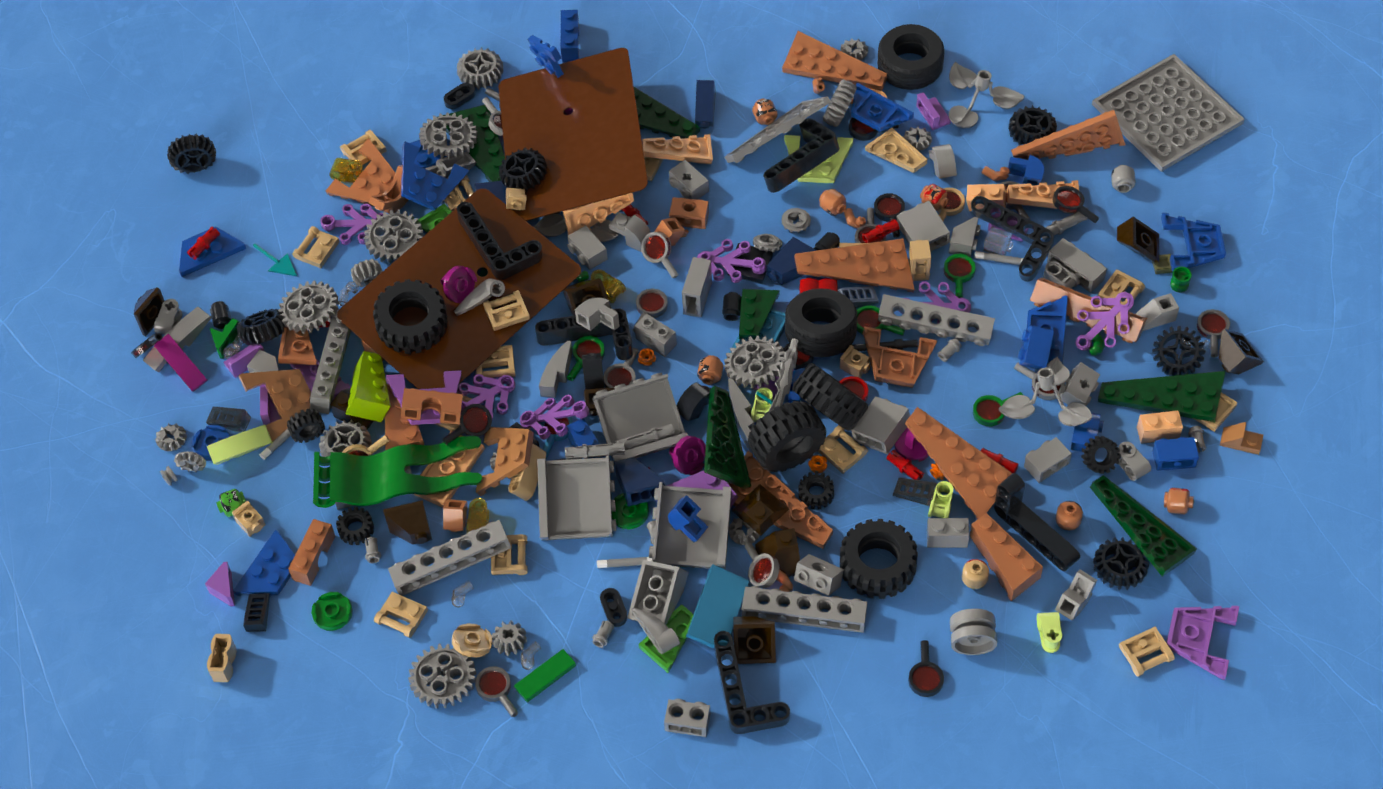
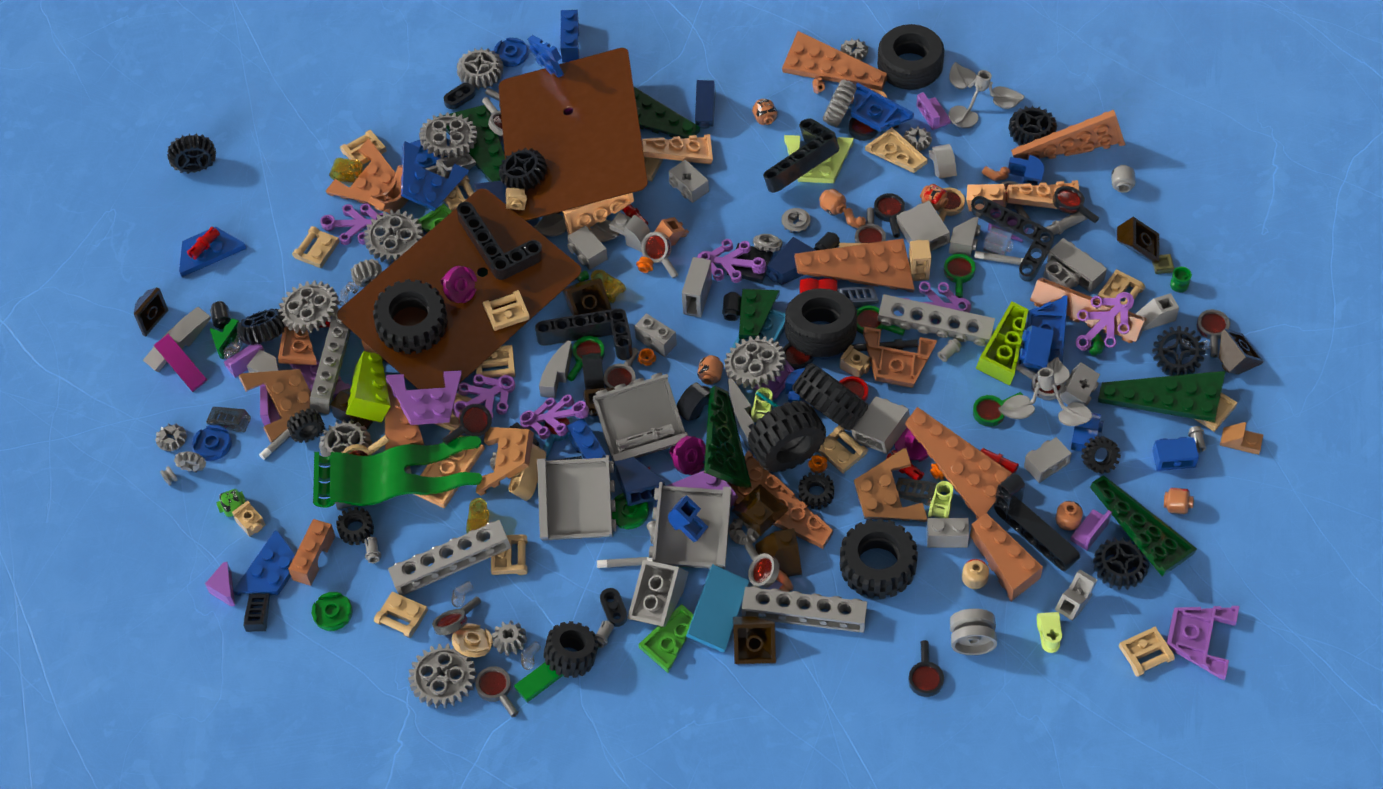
(146, 344): black piece -> none
(168, 316): light grey piece -> none
(221, 658): tan brick -> none
(239, 444): yellowish green slope -> none
(282, 266): teal piece -> none
(409, 522): dark brown slope -> none
(417, 401): nougat arch -> none
(454, 515): nougat brick -> none
(454, 619): none -> dark grey piece
(481, 294): light grey piece -> none
(512, 51): none -> blue tile
(566, 661): none -> black tyre
(594, 311): light grey brick -> none
(594, 450): light grey pin -> none
(645, 264): none -> orange plate
(651, 302): piece -> none
(659, 634): light grey piece -> none
(685, 723): light grey brick -> none
(690, 212): nougat brick -> none
(736, 692): black beam -> none
(781, 125): light grey wing -> none
(785, 374): light grey sword -> none
(818, 574): light grey brick -> none
(879, 493): none -> medium nougat wing
(881, 231): red pin -> none
(1003, 348): none -> lime wedge
(1091, 529): none -> medium lavender panel
(1132, 461): light grey piece -> none
(1159, 426): light nougat brick -> none
(1168, 112): light grey plate -> none
(1202, 241): blue wing -> none

